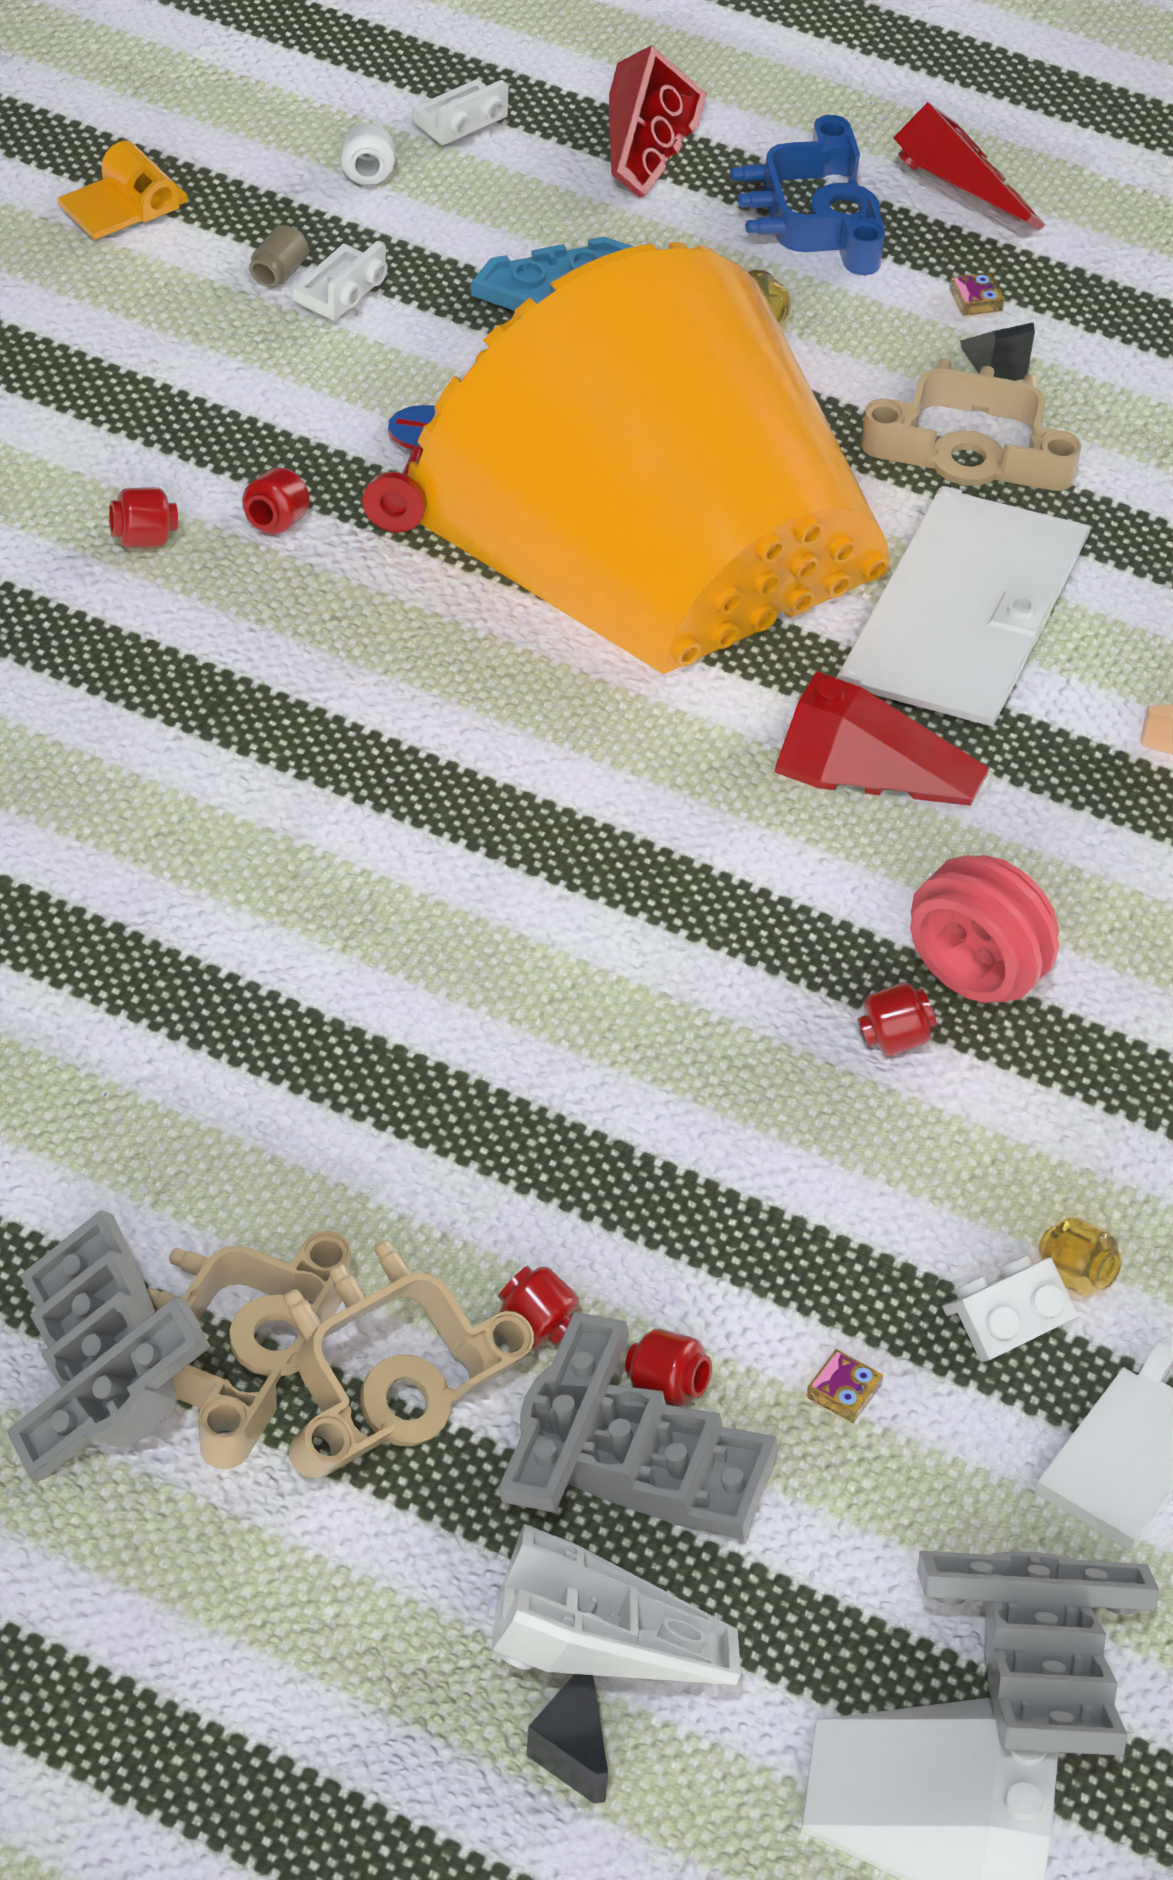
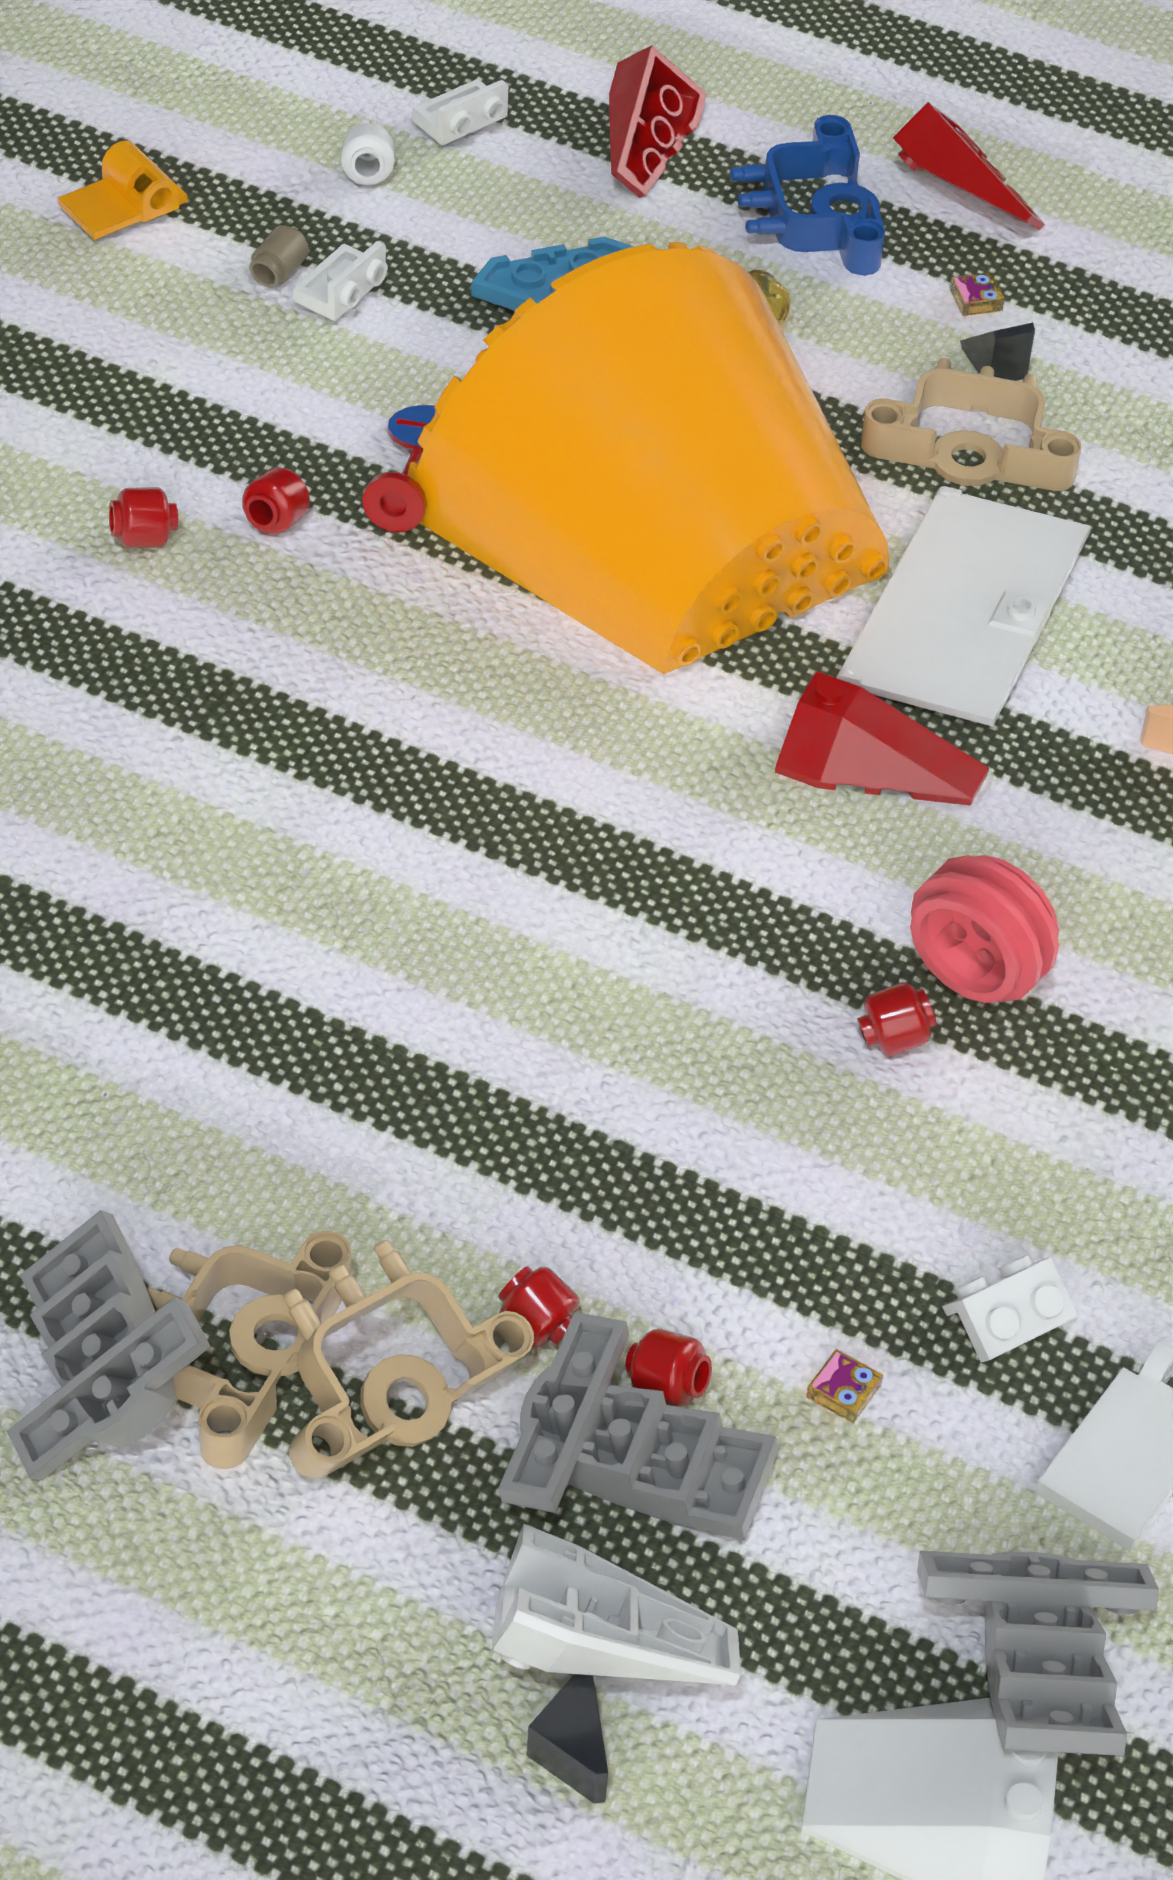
(1083, 1255): clear yellow head -> none

